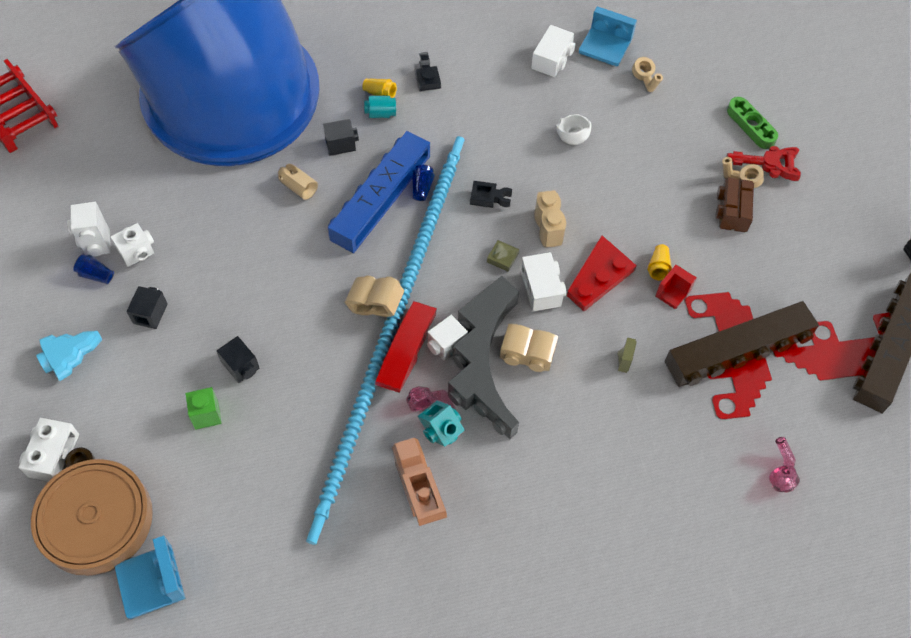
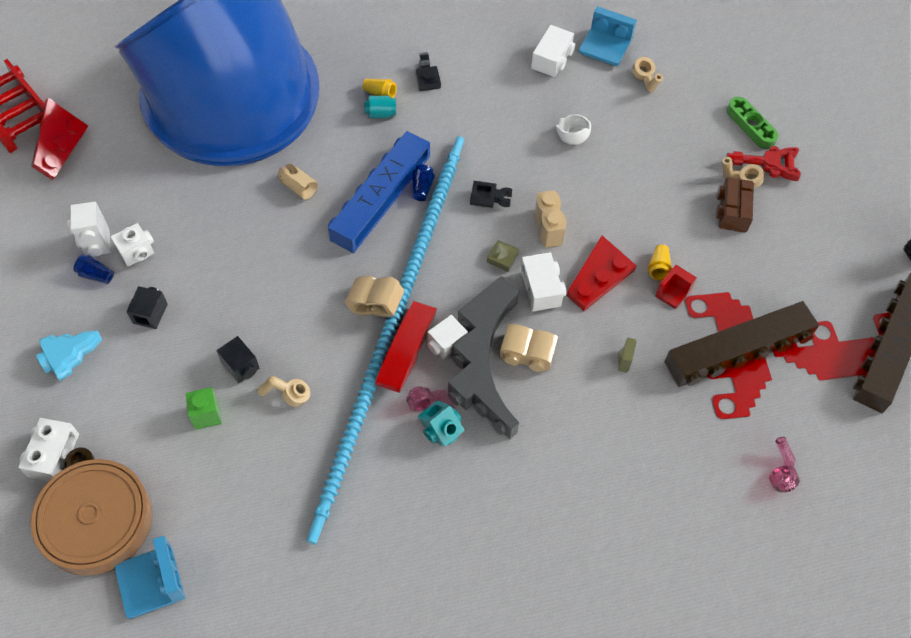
(57, 139): none -> red wing
(288, 390): none -> tan plate
(340, 137): black brick -> none
(418, 482): nougat plate -> none

